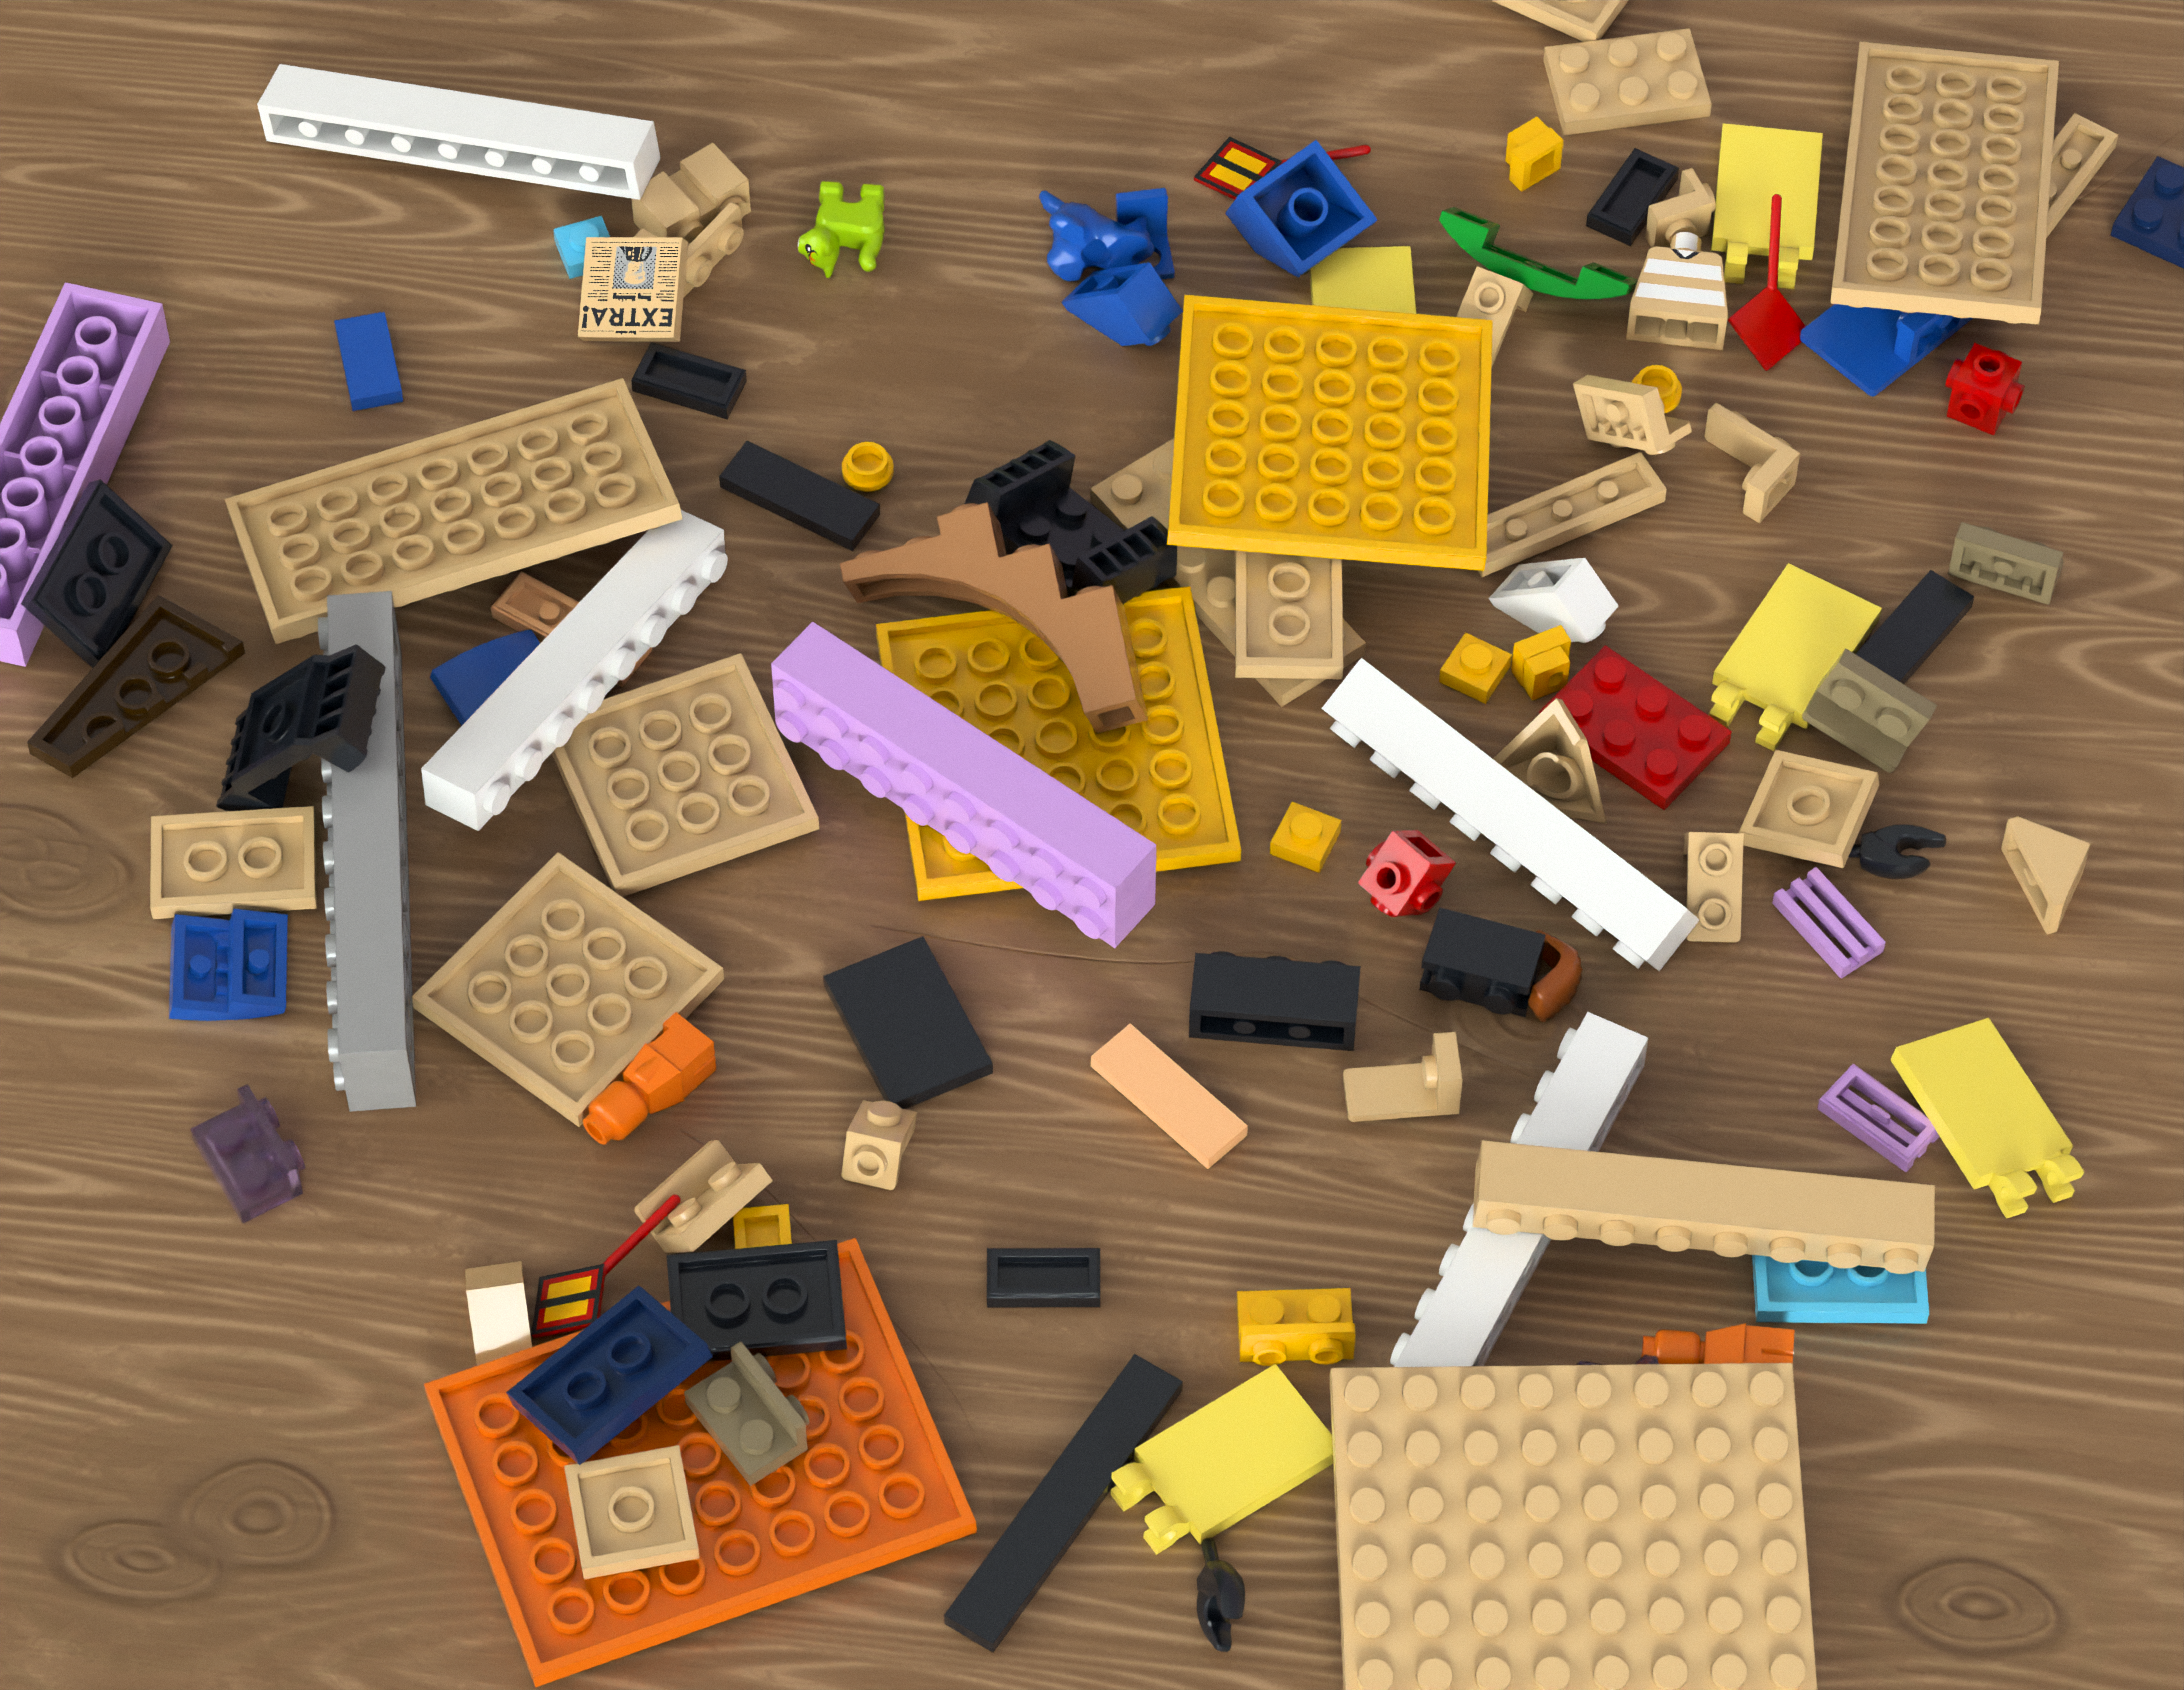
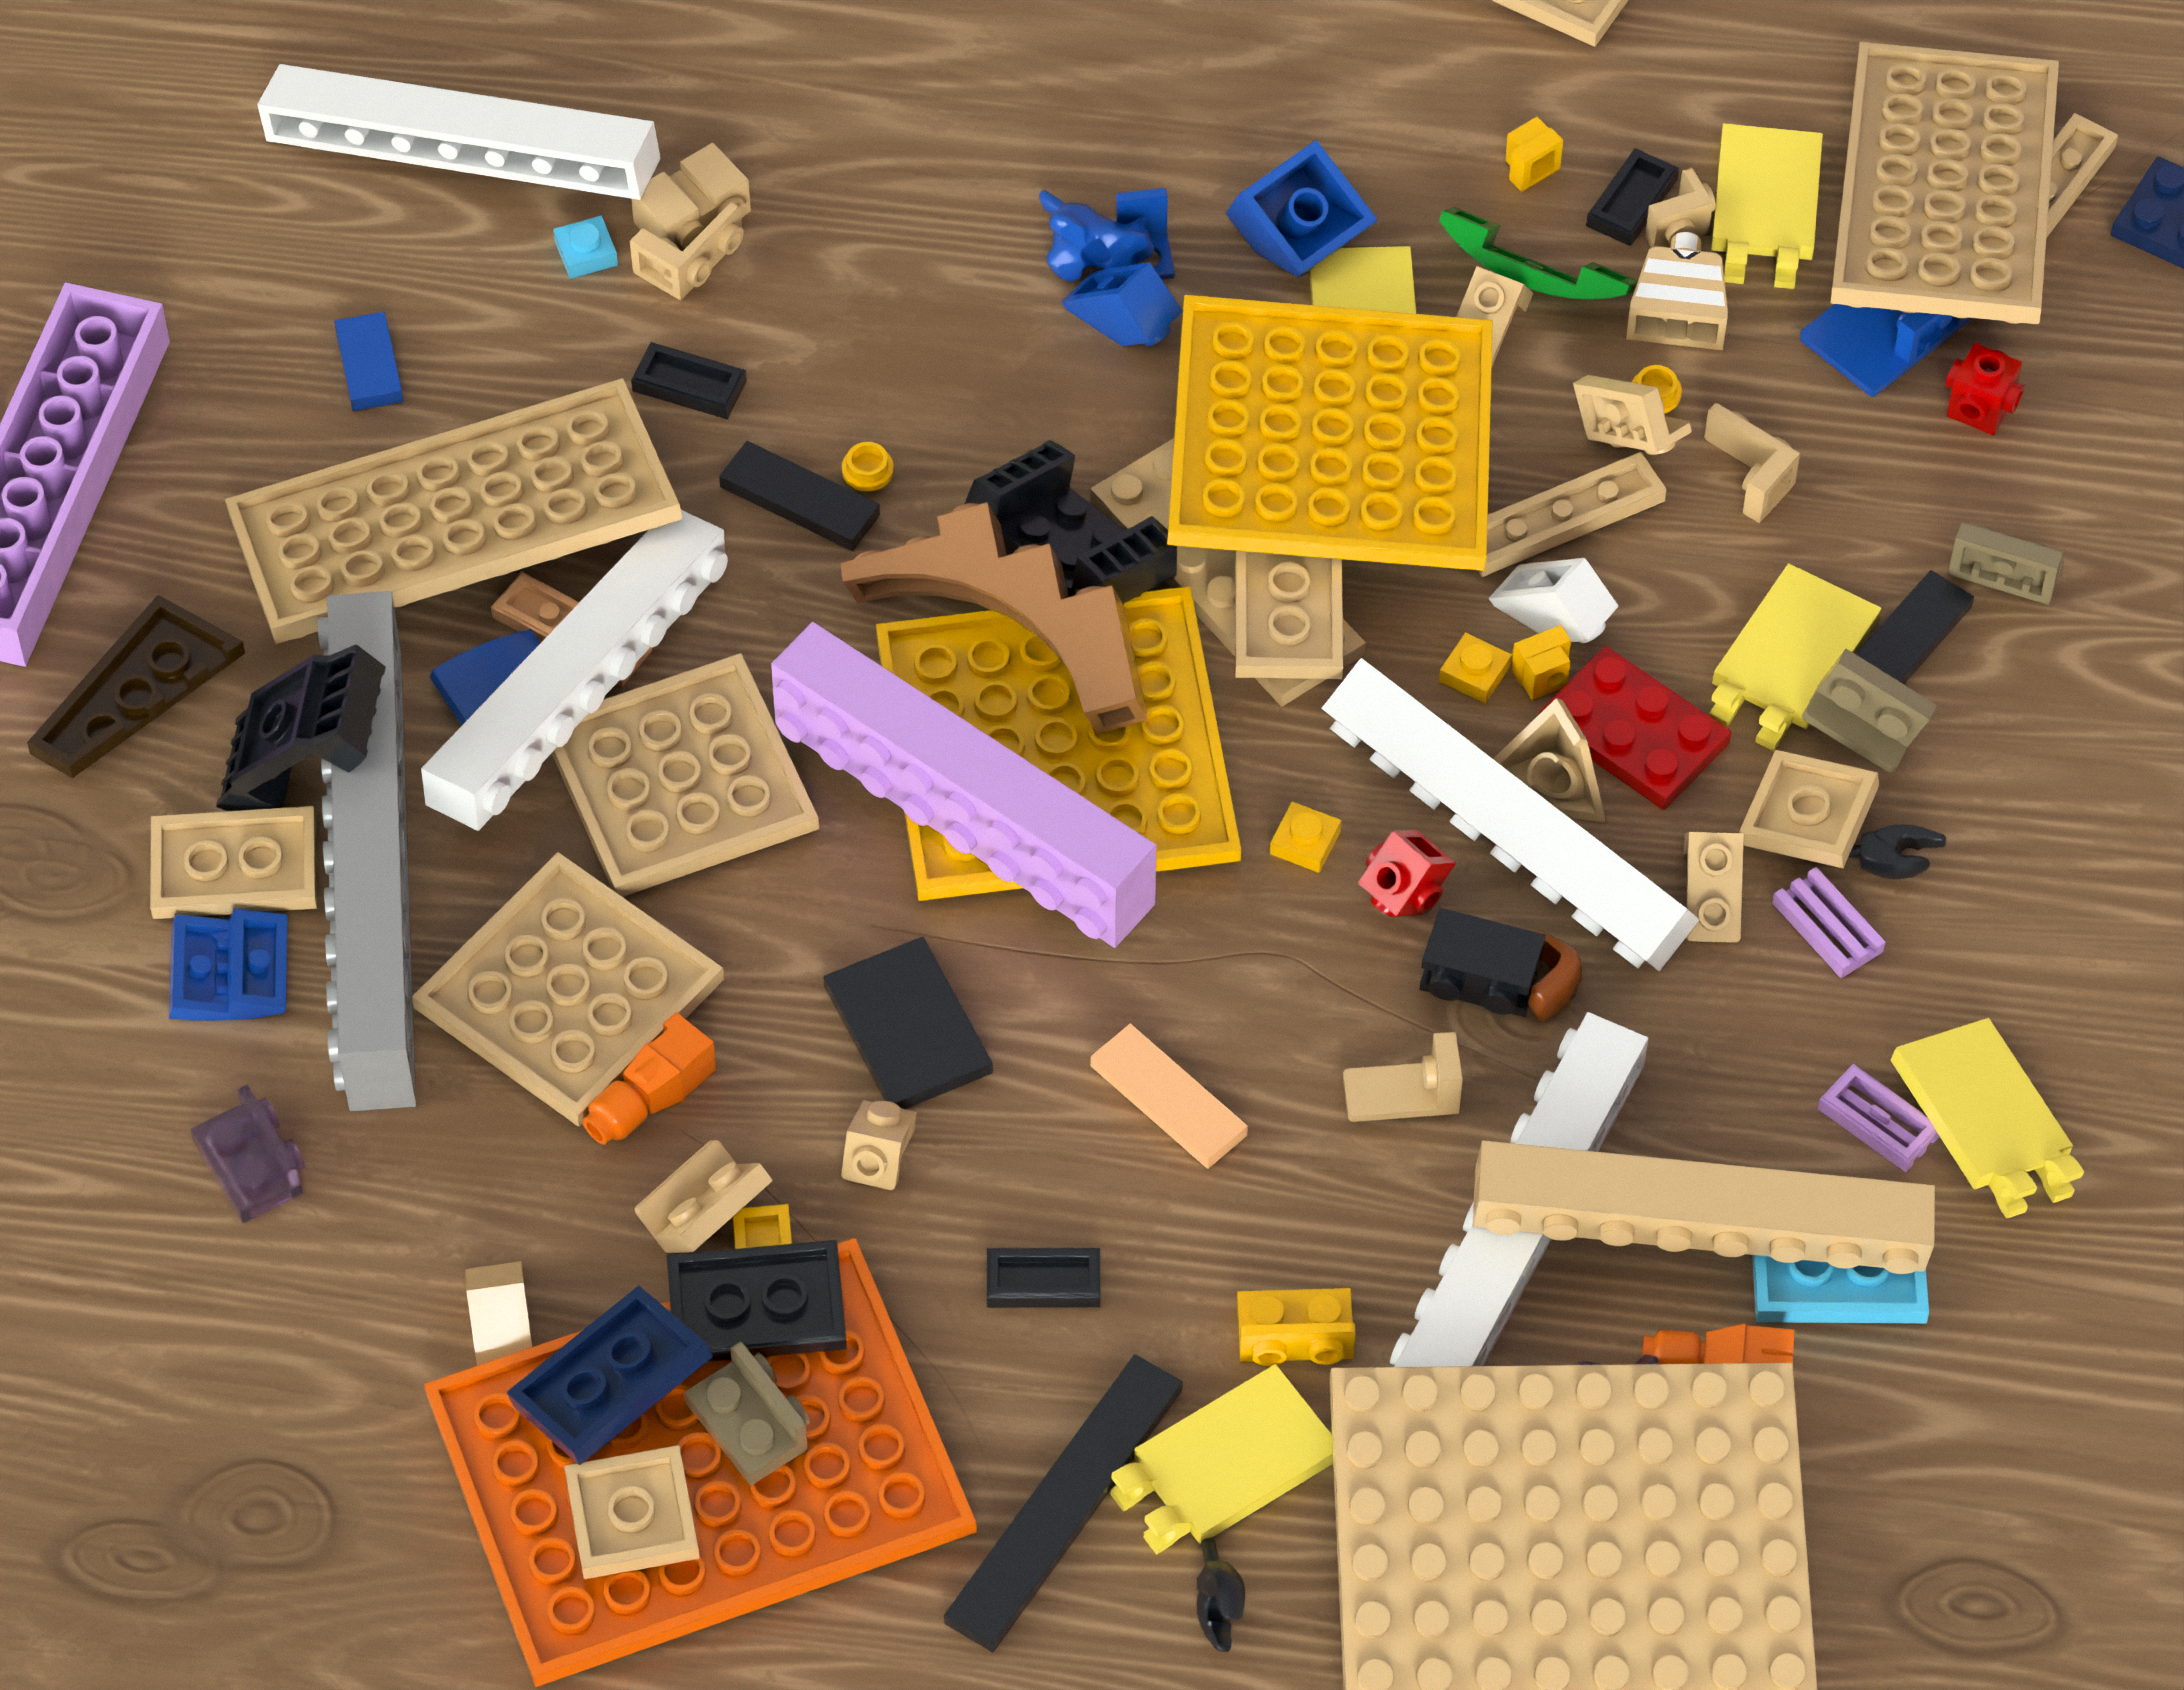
(96, 573): black tile -> none
(575, 1297): piece -> none
(633, 289): tan tile -> none
(847, 225): lime animal -> none
(1239, 166): piece -> none
(1274, 1001): black brick -> none
(1627, 81): tan plate -> none
(1767, 320): red piece -> none
(2046, 867): tan slope -> none

